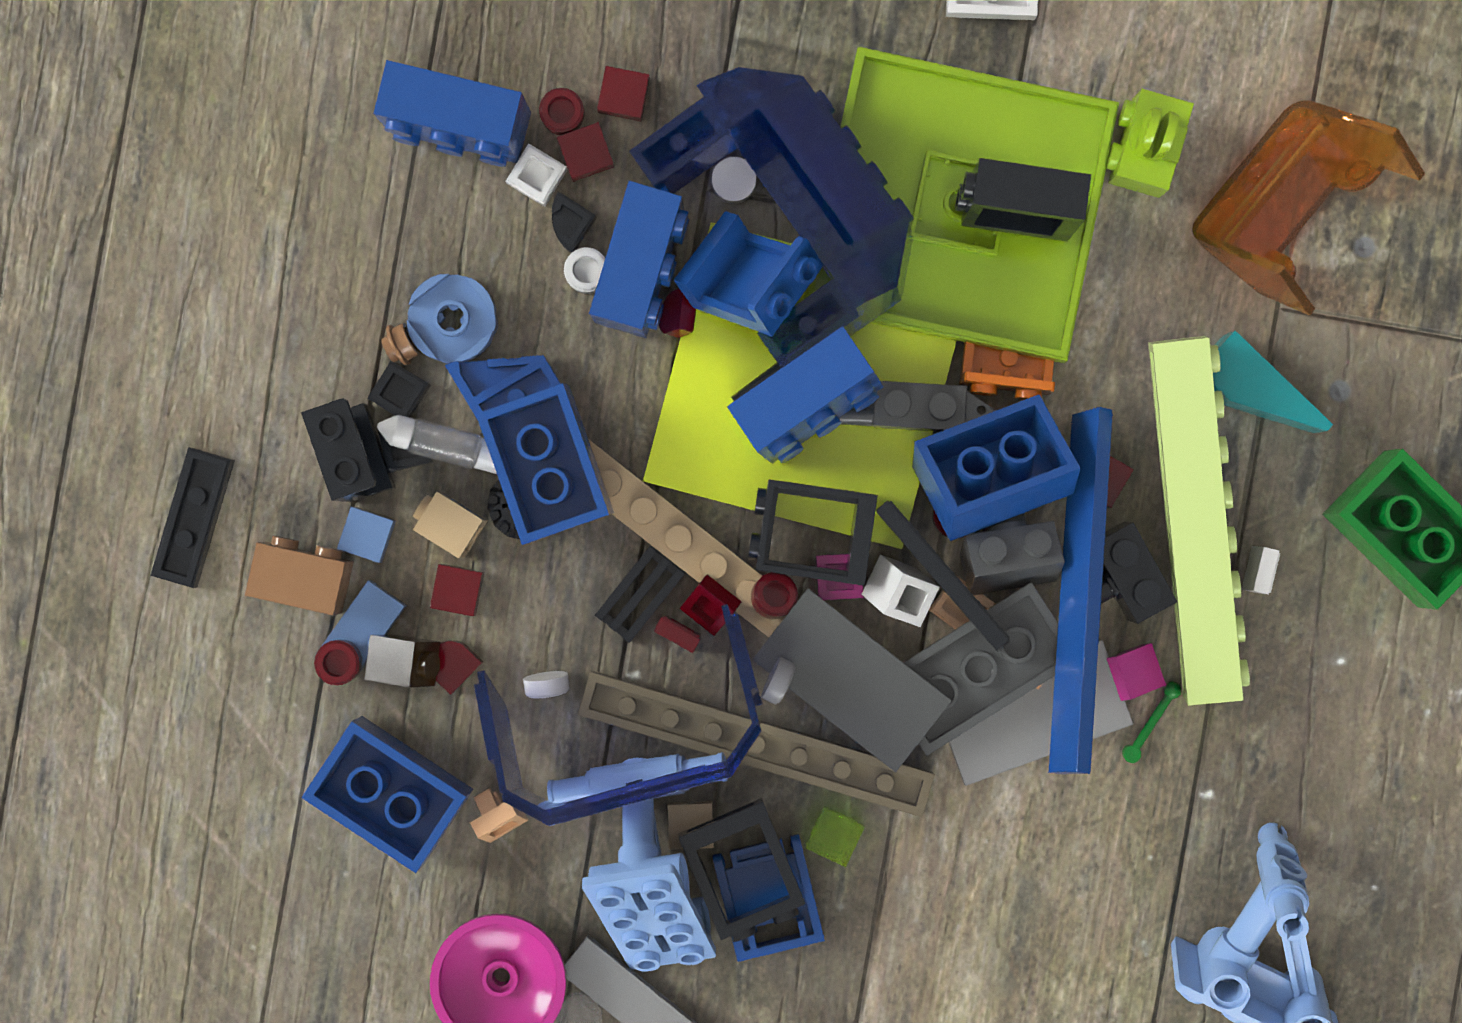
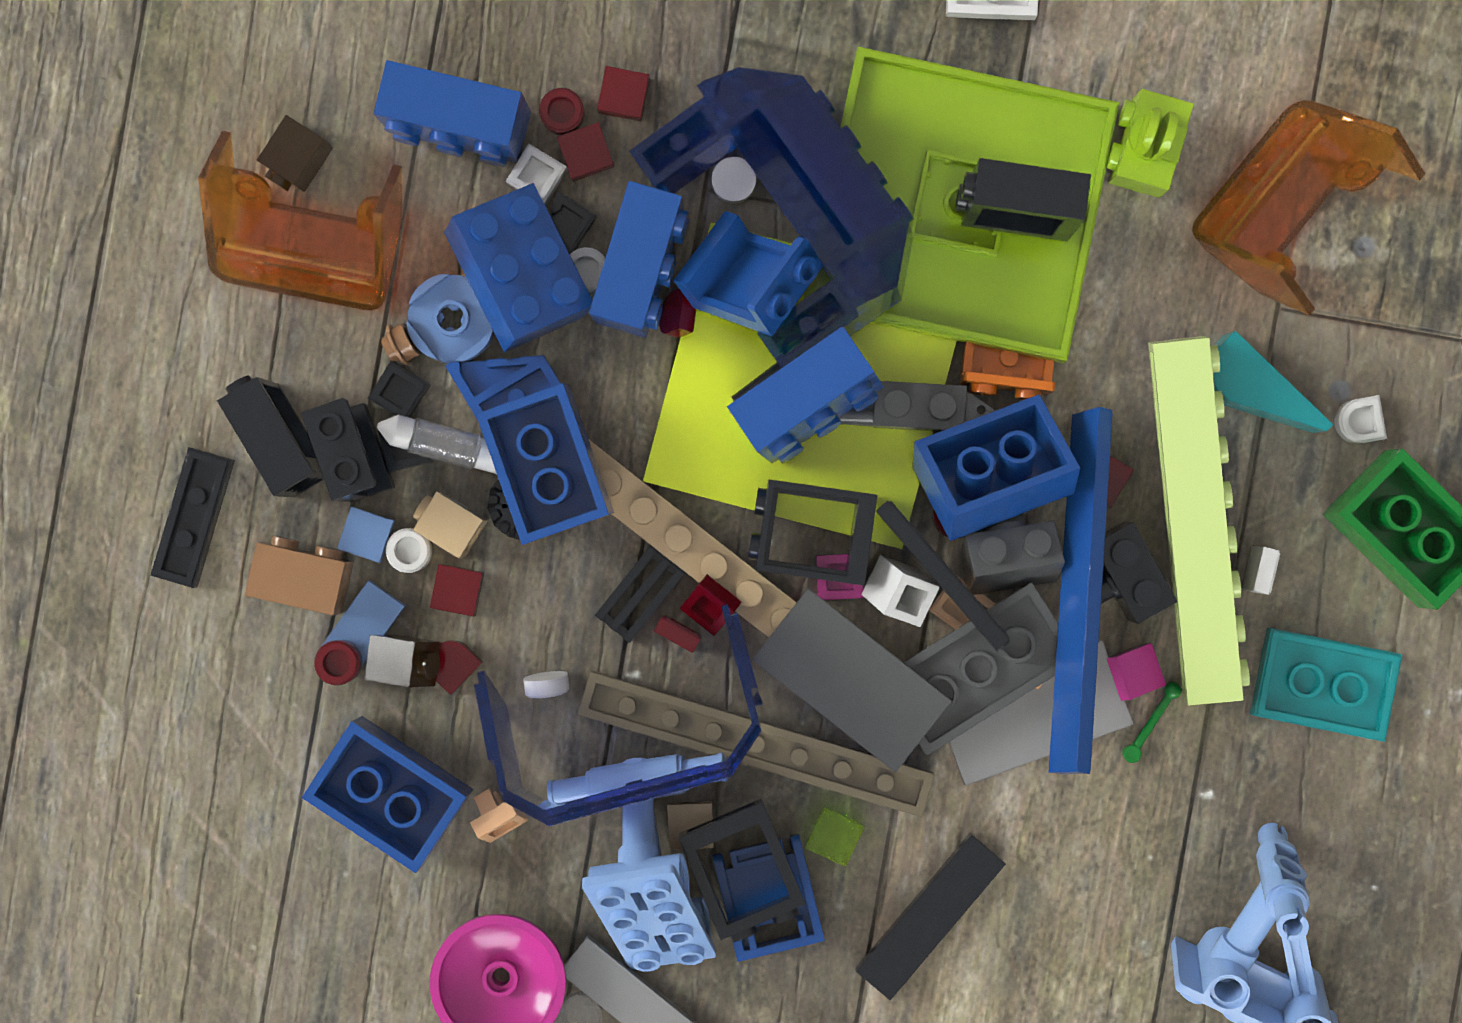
(272, 435): none -> black window
(293, 155): none -> dark brown brick
(295, 247): none -> clear orange windscreen
(408, 551): none -> white tile
(518, 267): none -> blue brick
(774, 595): dark red tile -> none
(778, 680): light grey tile -> none
(930, 916): none -> black tile
(1326, 684): none -> teal tile
(1361, 420): none -> white tile

